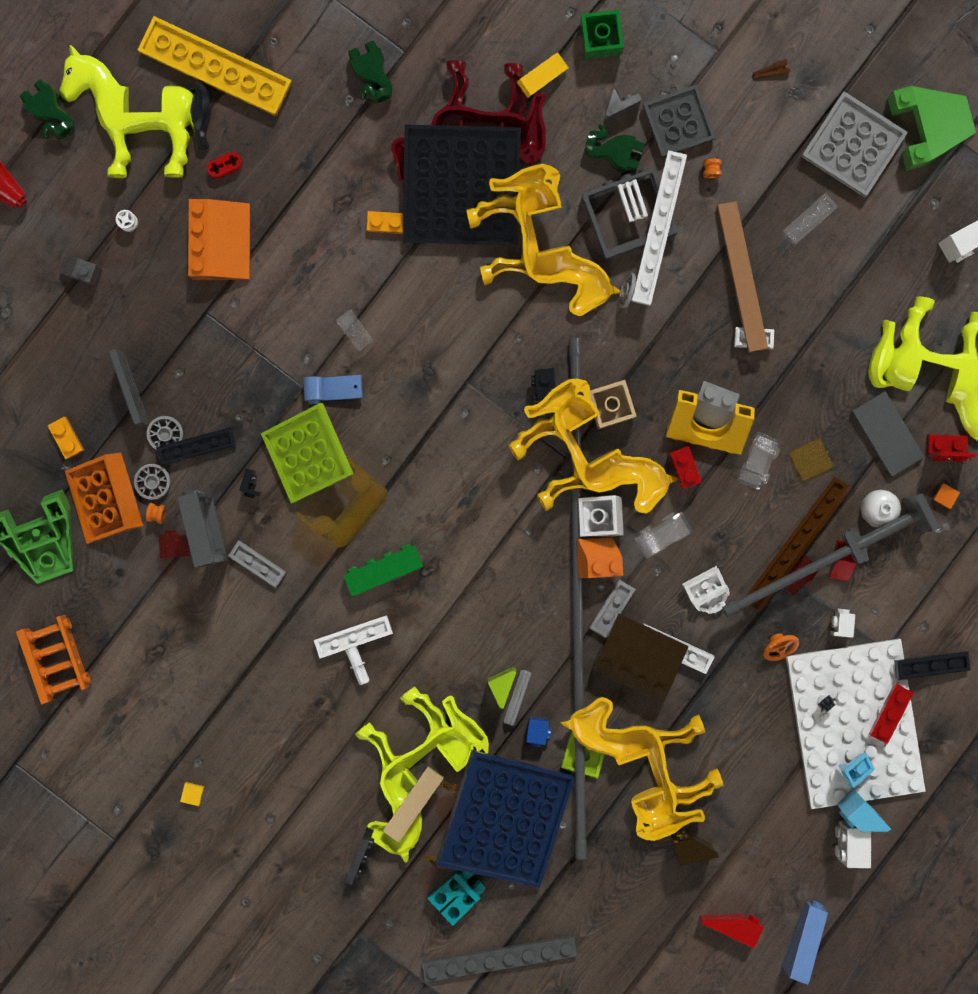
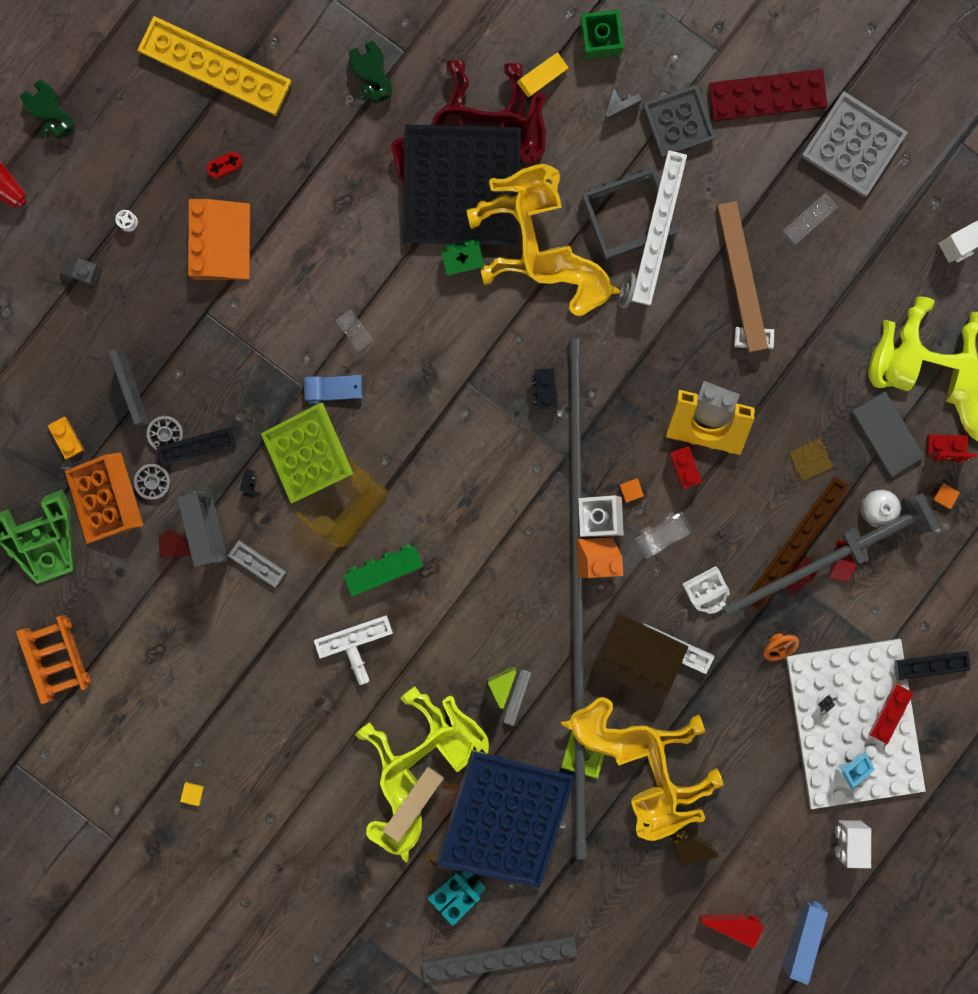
(112, 108): neon yellow animal -> none
(156, 513): orange wheel -> none
(360, 857): black plate -> none
(385, 222): light orange plate -> none
(455, 264): none -> green brick
(538, 731): blue brick -> none
(602, 473): yellow animal -> none
(612, 404): tan brick -> none
(613, 605): light grey tile -> none
(615, 150): dark green hips -> none
(627, 185): white tile -> none
(631, 490): none -> orange tile
(712, 168): orange wheel -> none
(760, 457): clear brick -> none
(768, 95): none -> dark red plate
(773, 70): reddish brown piece -> none
(843, 623): white brick -> none
(861, 814): medium azure slope -> none
(941, 121): bright green wedge -> none

